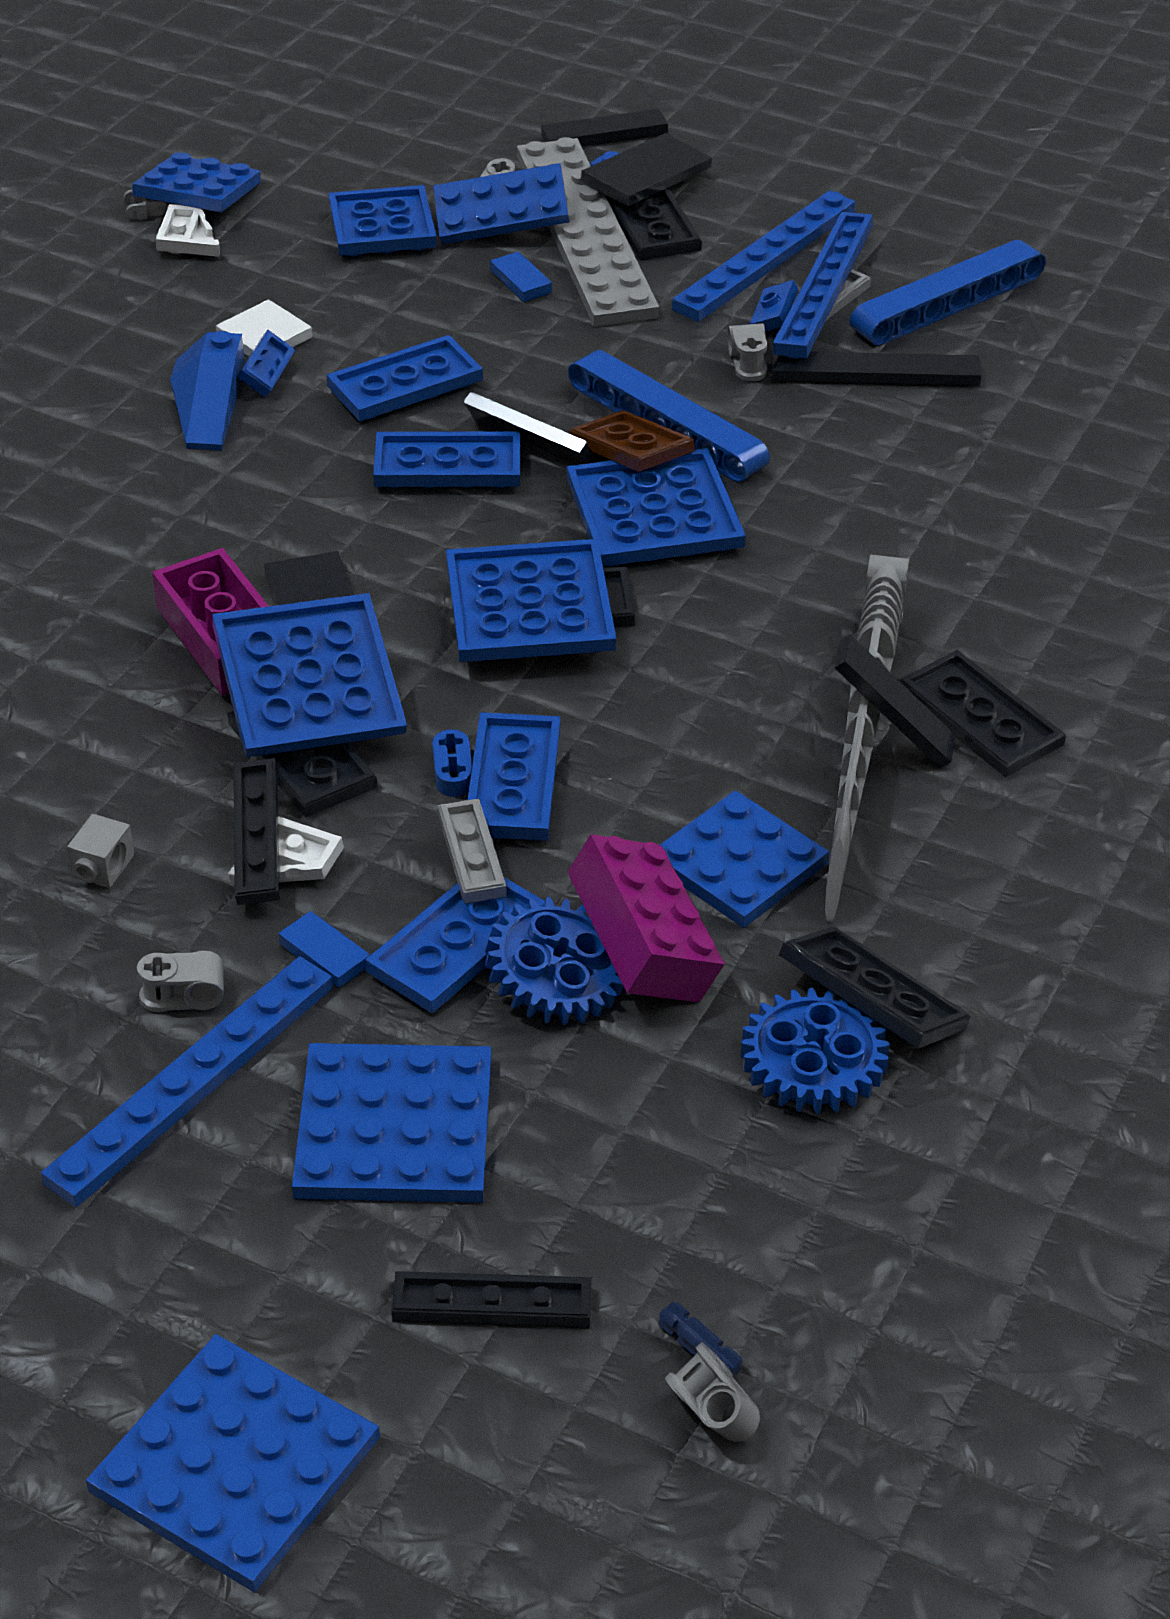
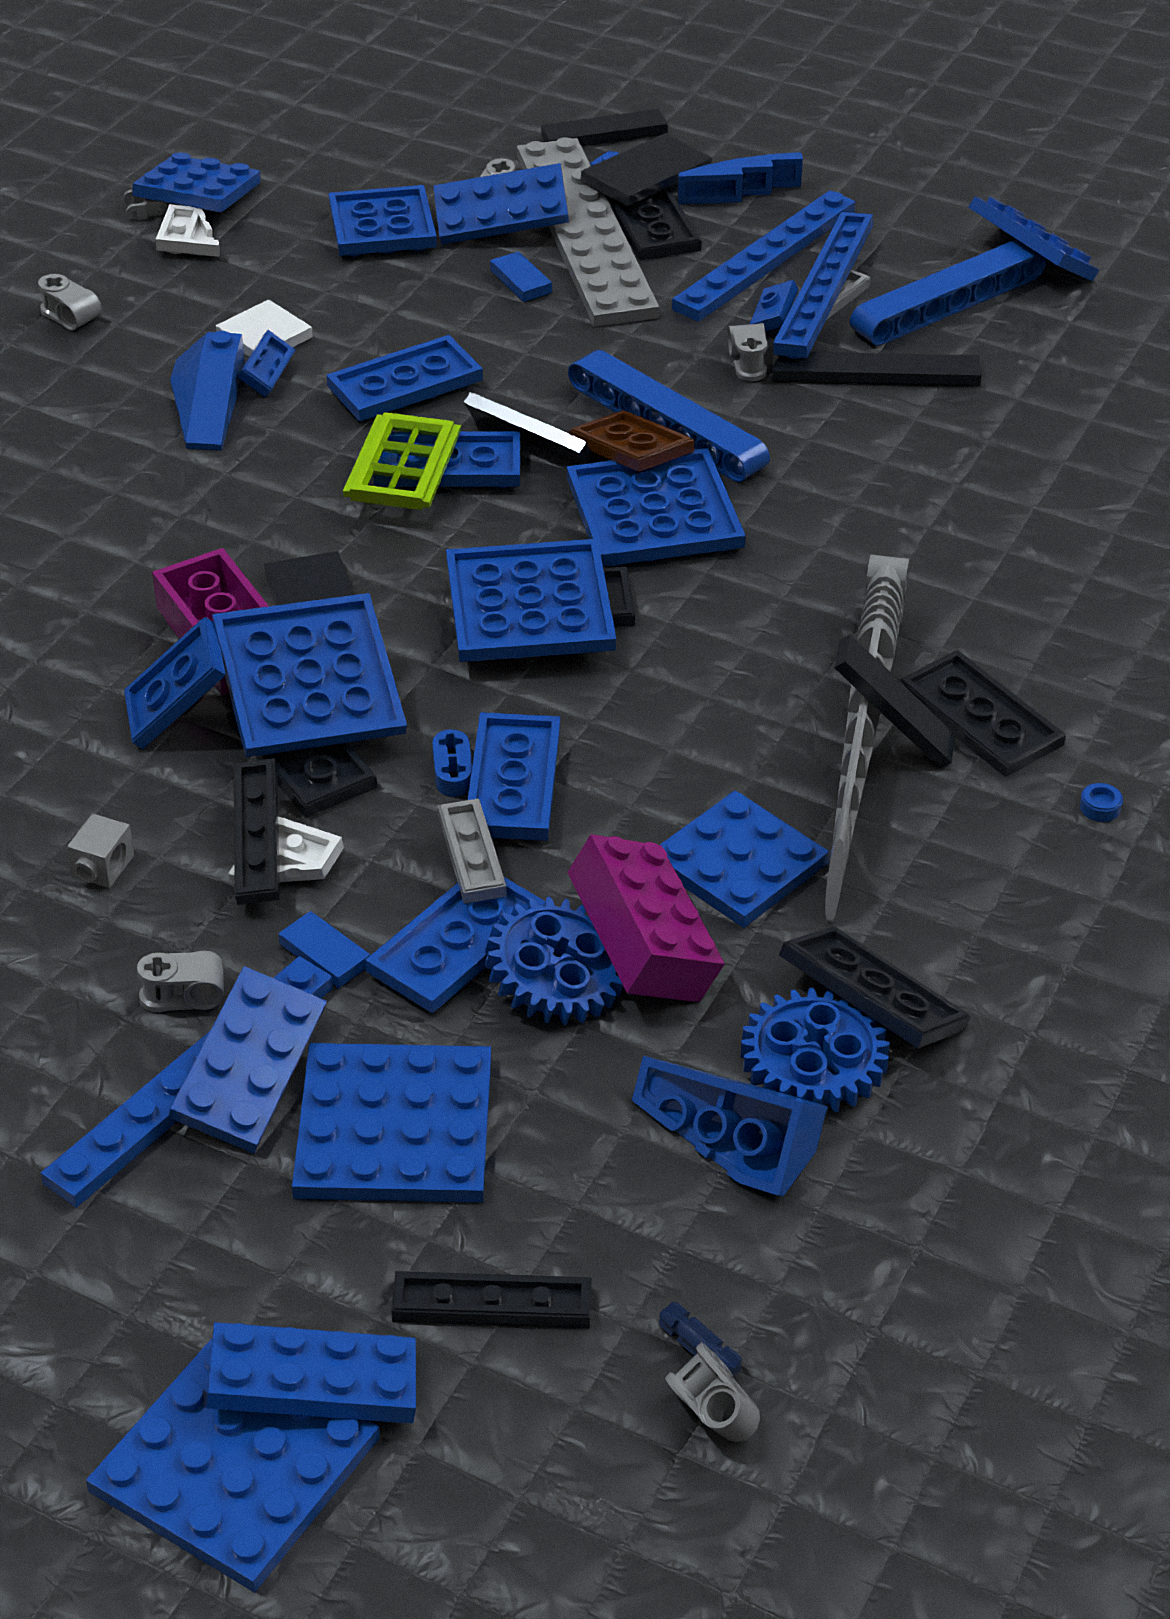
(67, 301): none -> light grey piece
(174, 682): none -> blue tile
(247, 1060): none -> blue plate
(312, 1373): none -> blue plate
(429, 477): none -> lime piece
(737, 177): none -> blue slope
(744, 1128): none -> blue wedge
(1035, 236): none -> blue plate
(1101, 802): none -> blue tile

